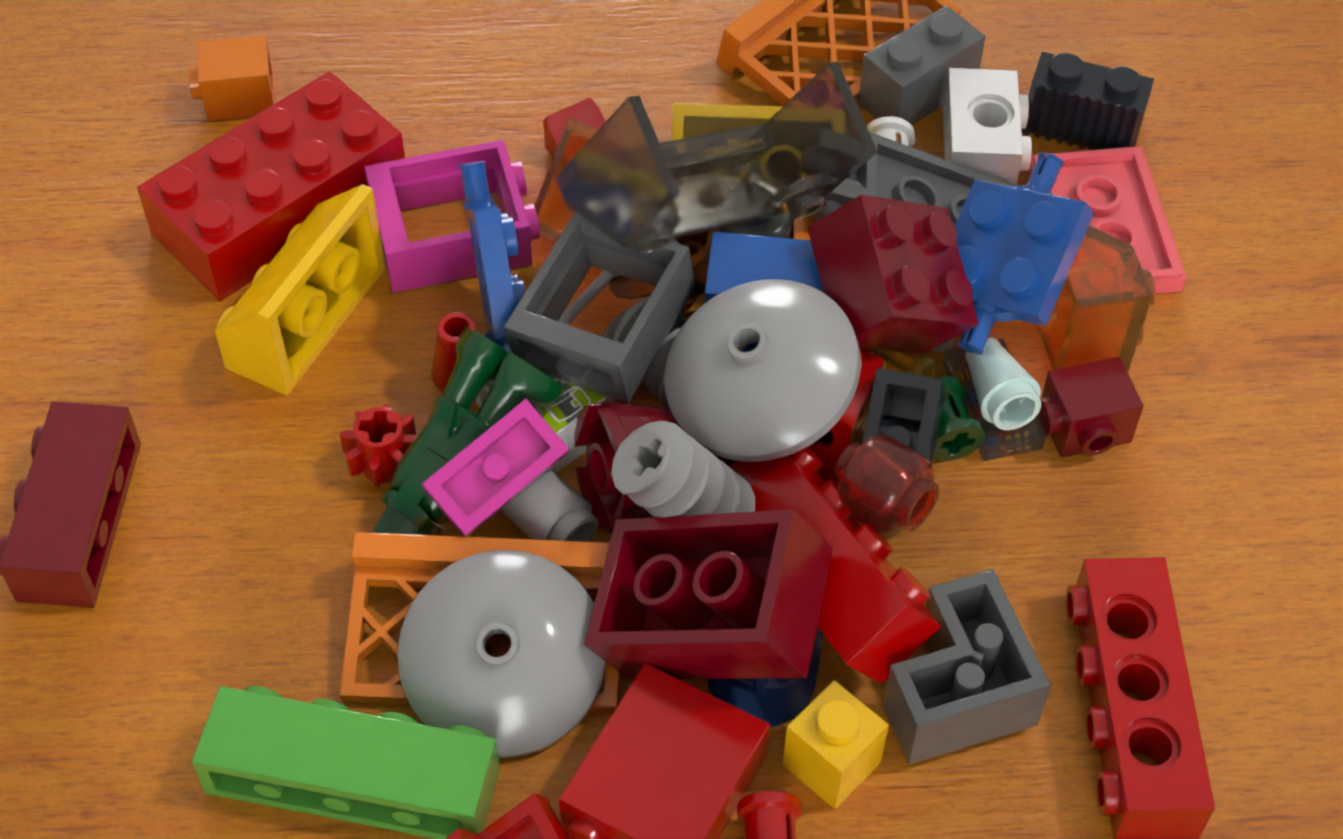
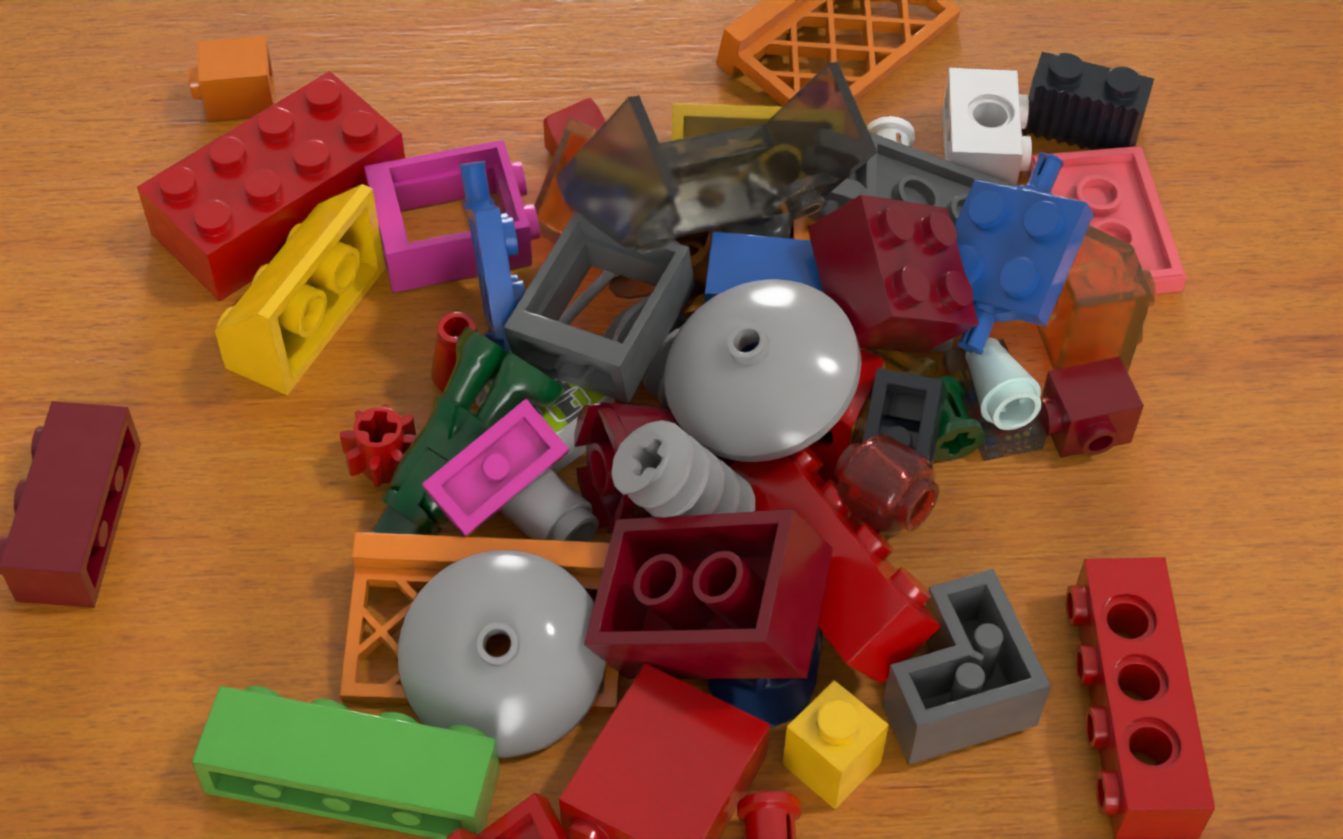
(911, 70): dark grey brick -> none

